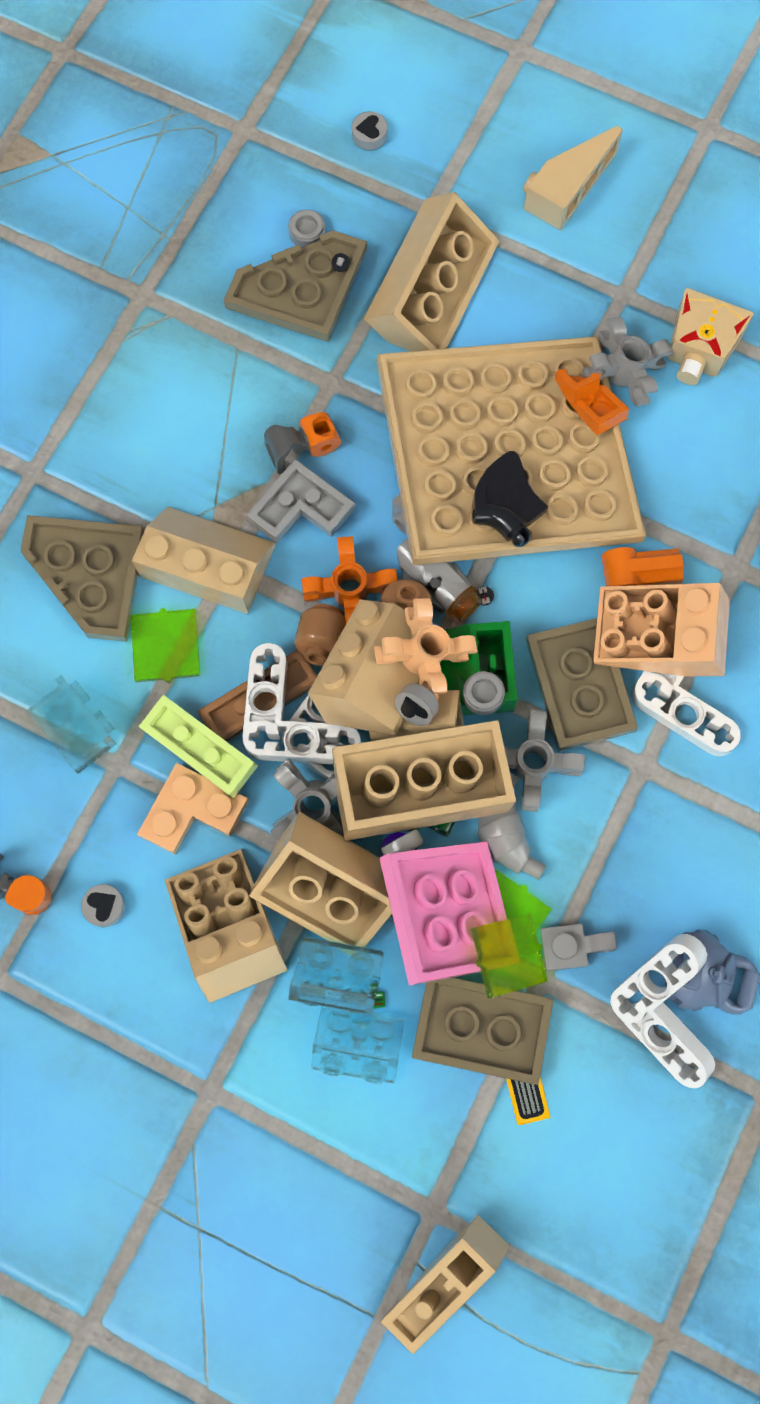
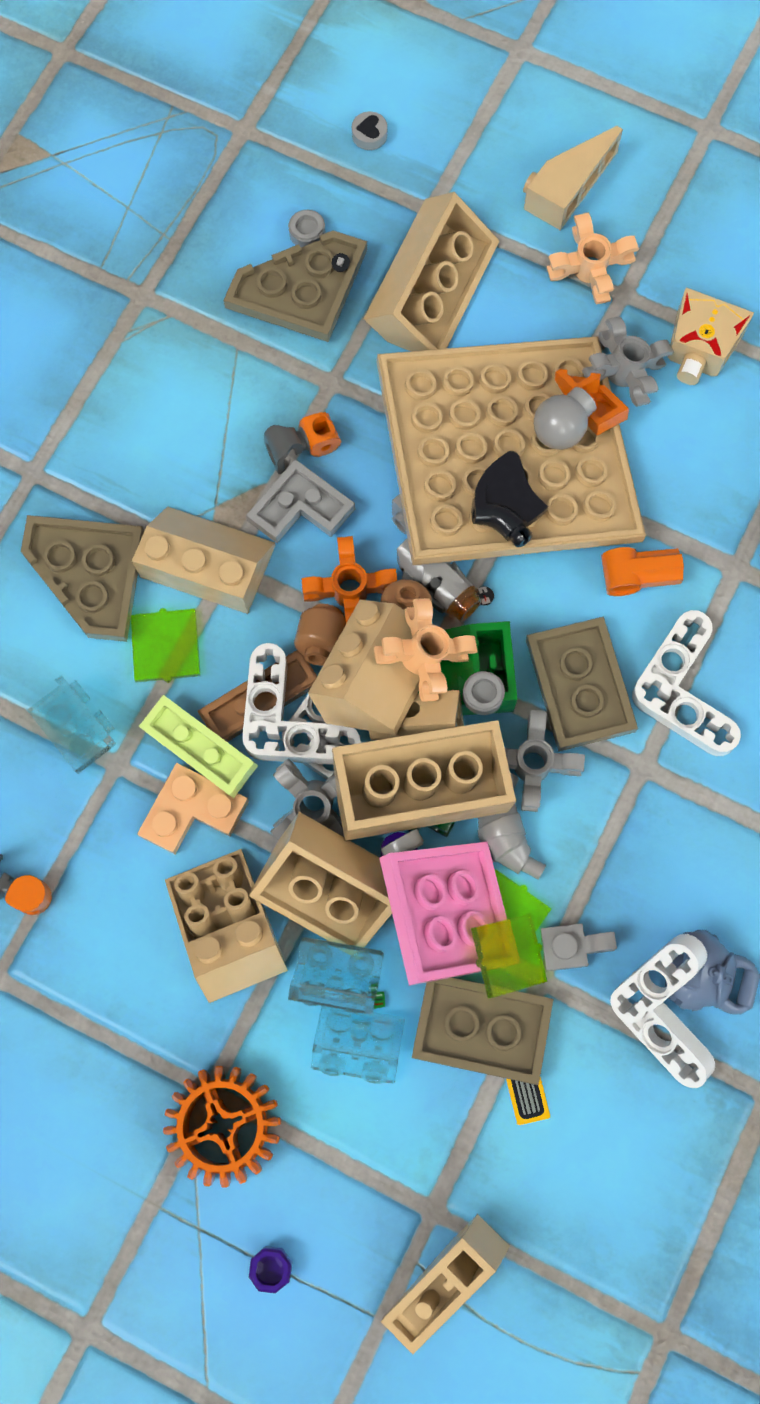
(103, 905): light grey tile -> none
(229, 1145): none -> orange gear
(270, 1269): none -> dark purple tile
(416, 704): light grey tile -> none
(564, 419): none -> light grey piece
(596, 246): none -> light nougat pin
(663, 628): light nougat slope -> none

